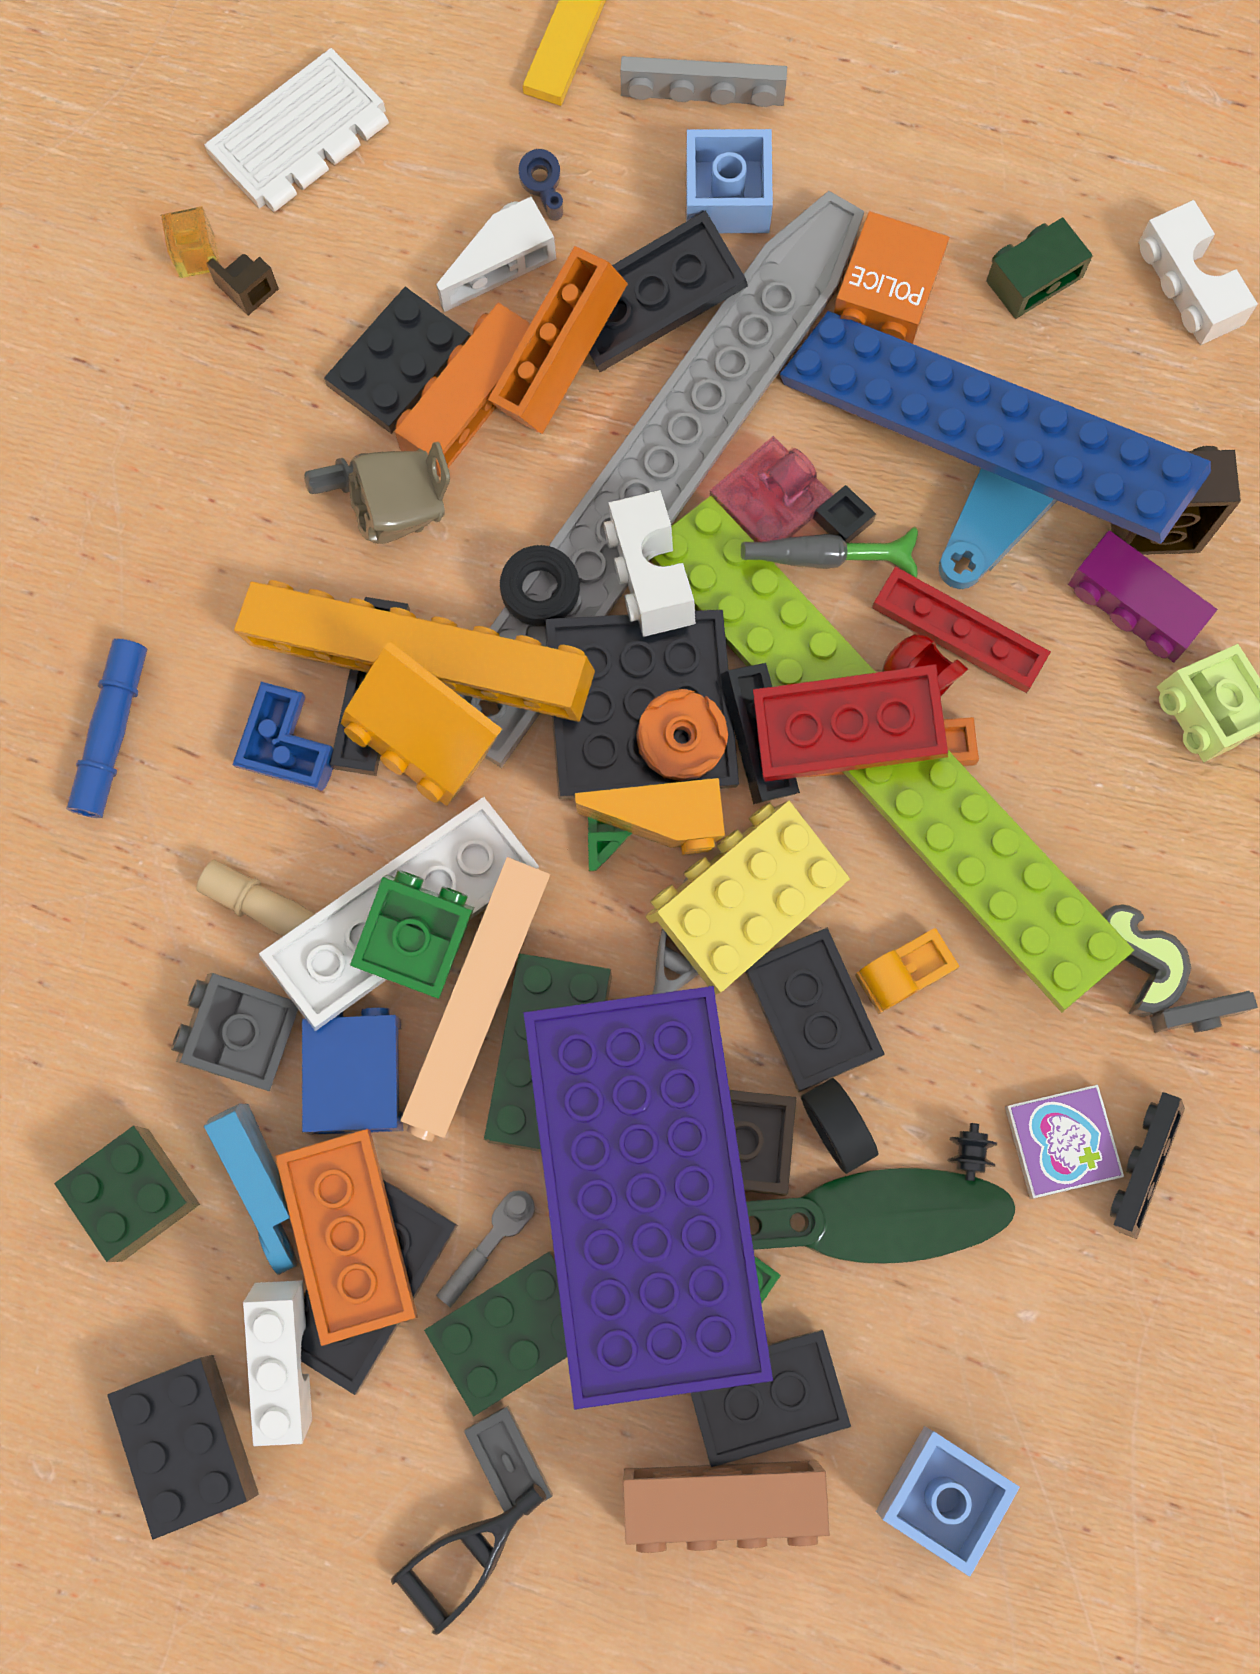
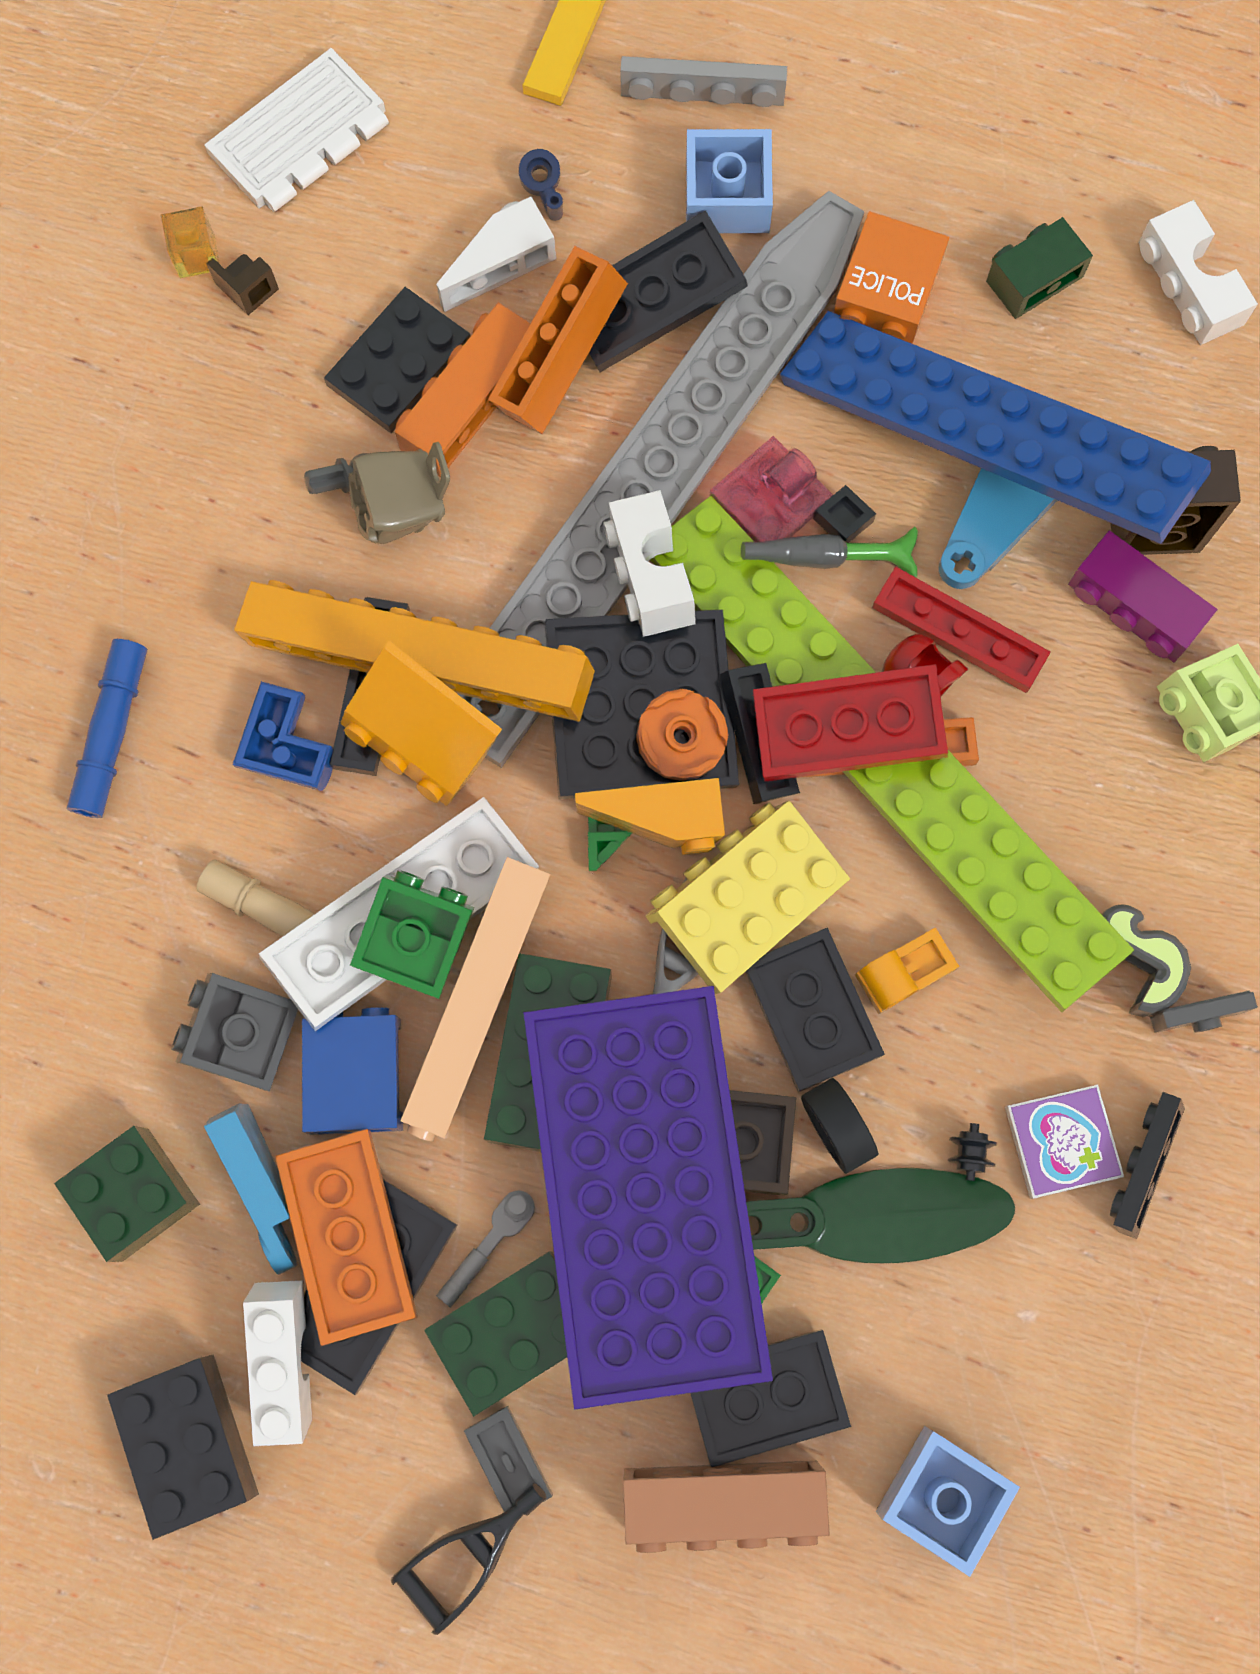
(539, 559): black tyre -> none

